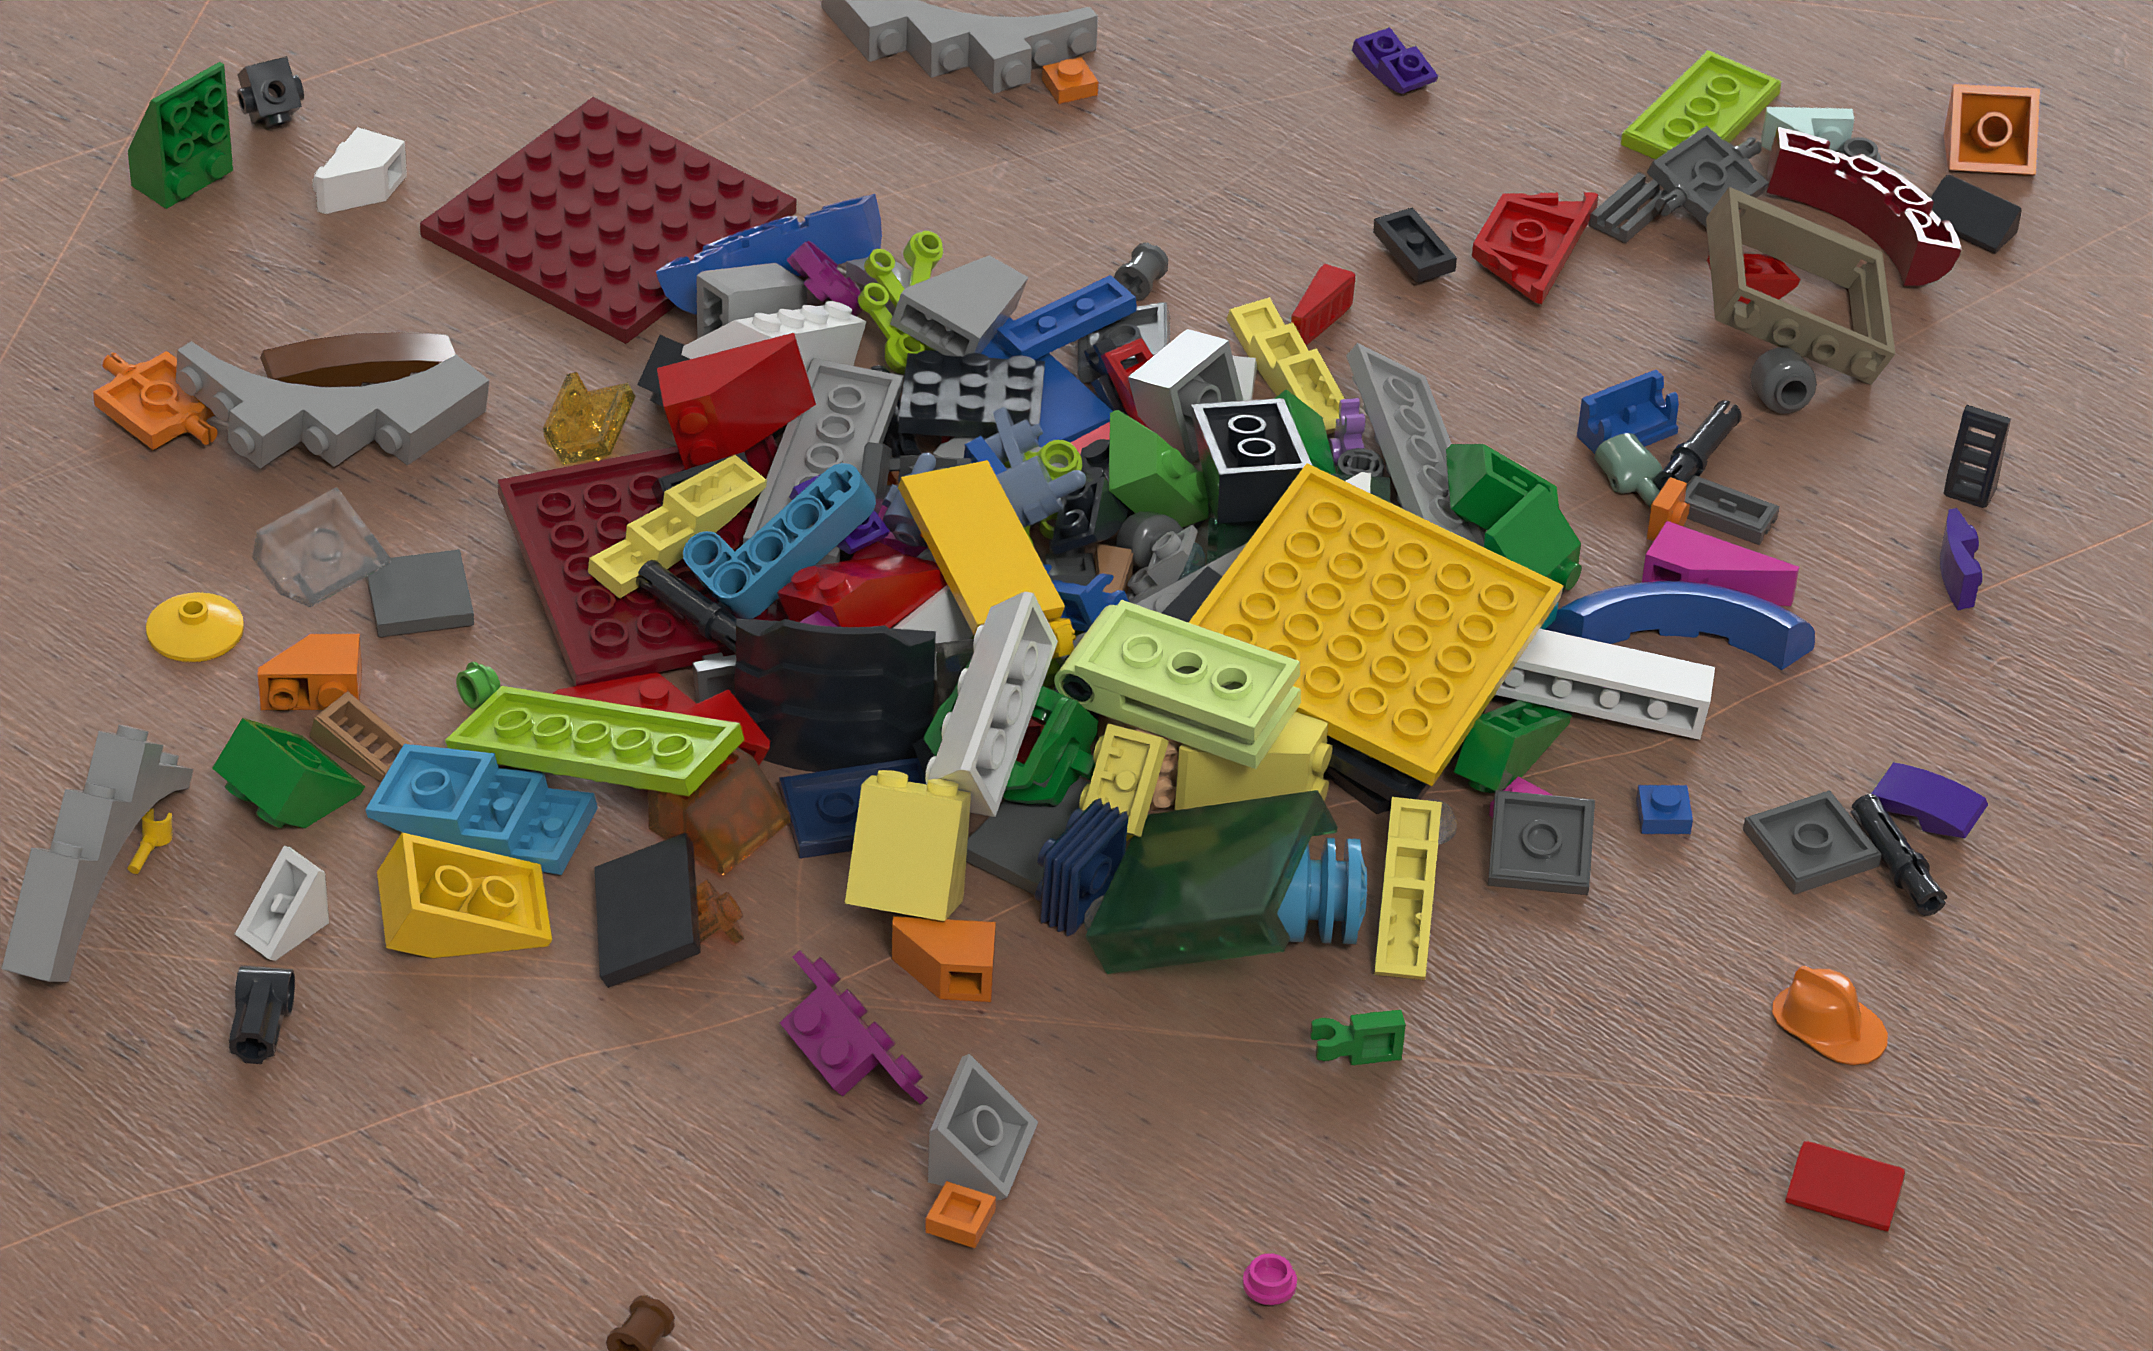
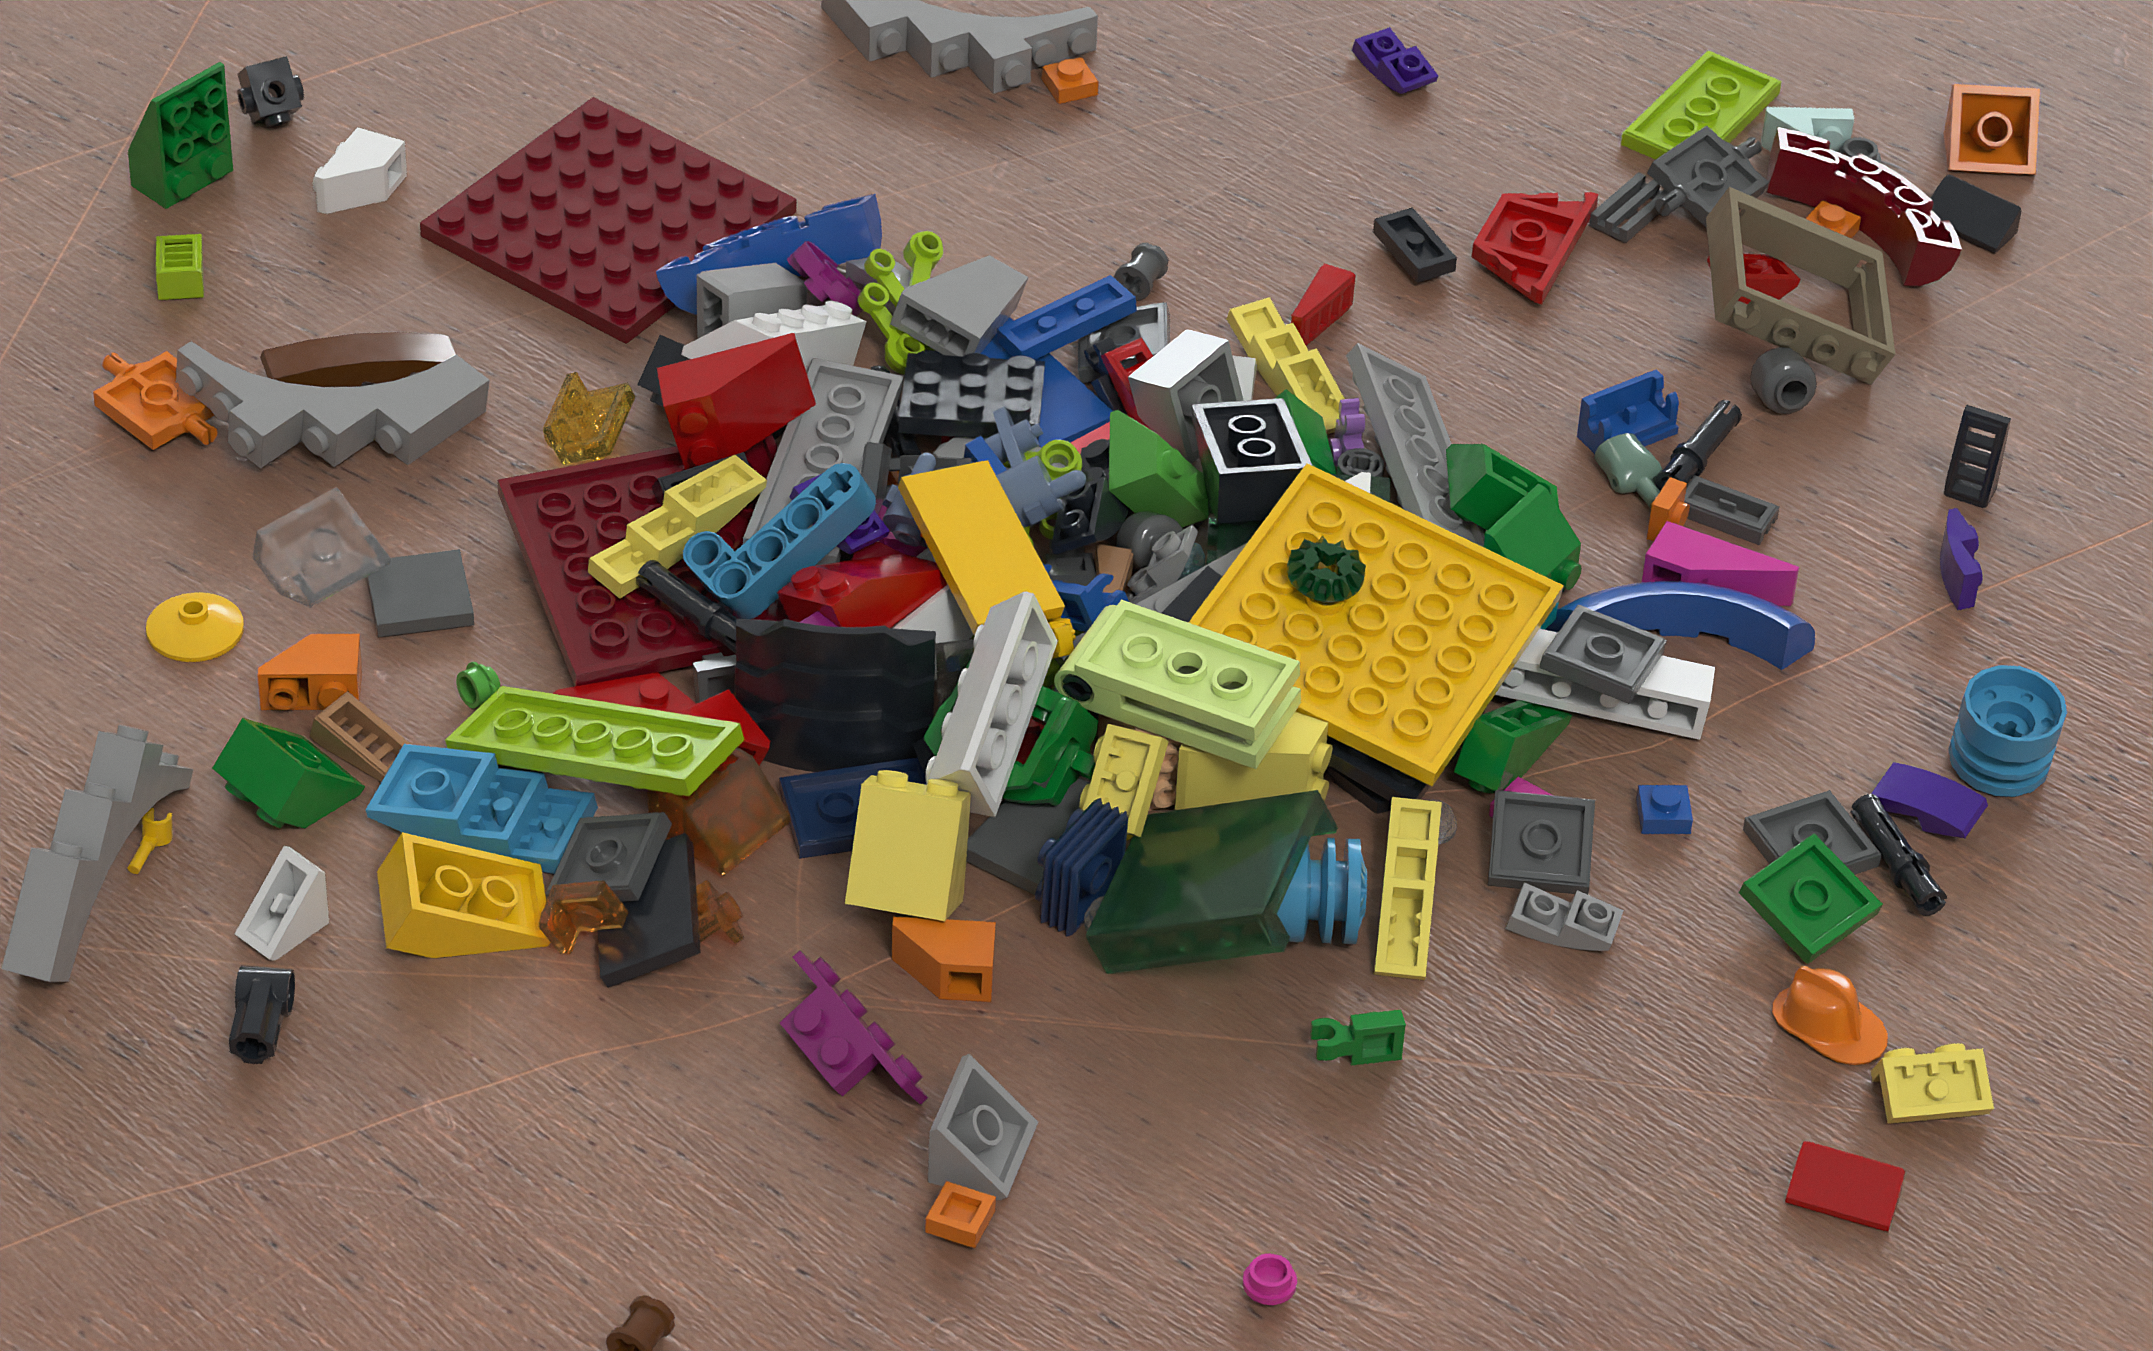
(179, 267): none -> lime slope
(577, 909): none -> clear orange bracket
(614, 850): none -> dark grey tile
(1323, 583): none -> dark green gear
(1575, 925): none -> light grey slope
(1603, 654): none -> dark grey tile
(1810, 898): none -> green plate
(1835, 219): none -> orange plate
(1933, 1084): none -> light yellow bracket
(2007, 730): none -> dark azure wheel

